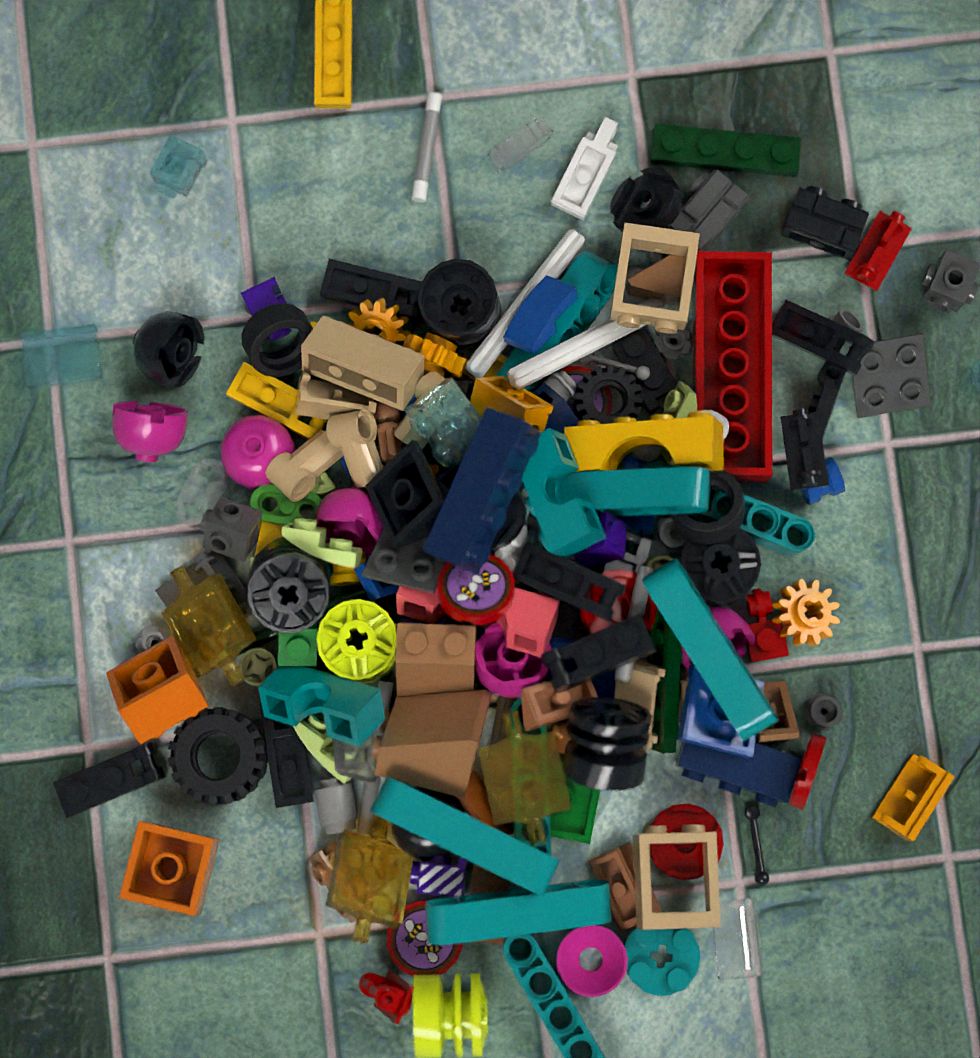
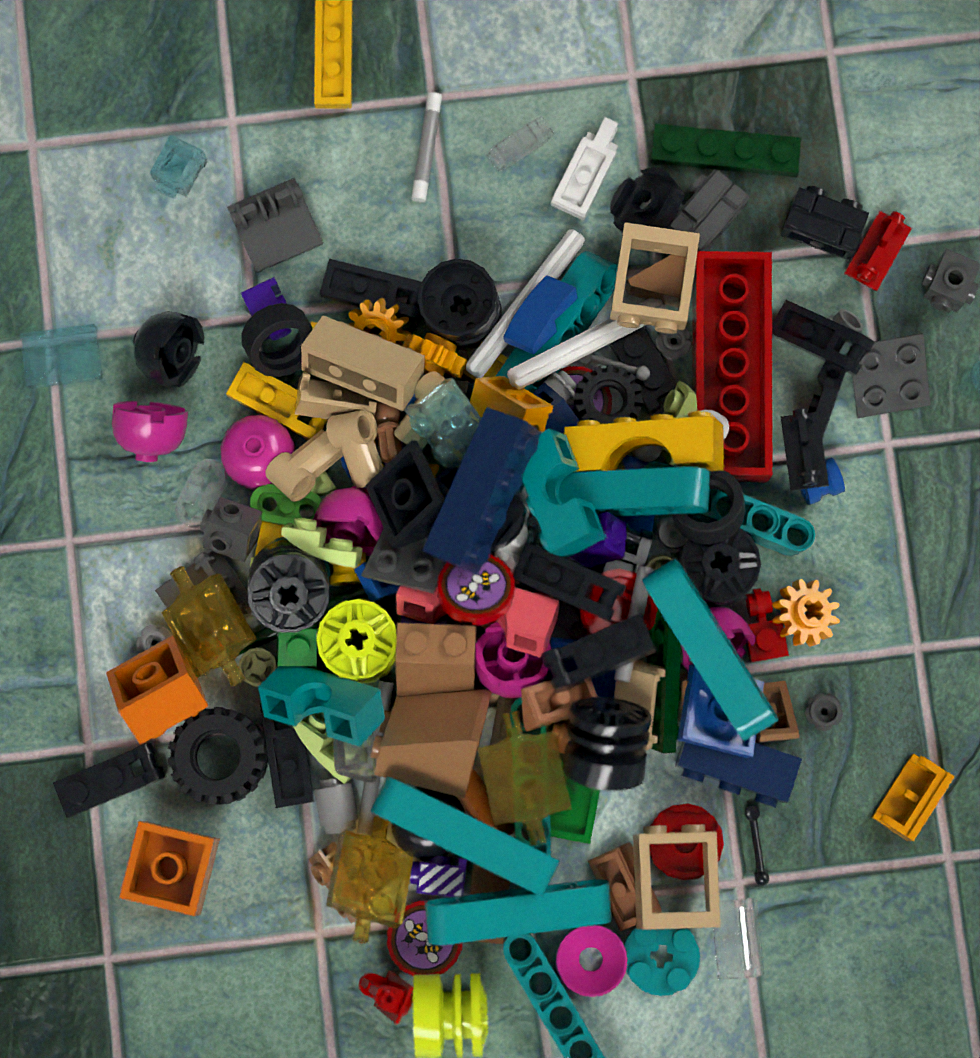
(275, 225): none -> dark grey hinge
(807, 771): red tile -> none

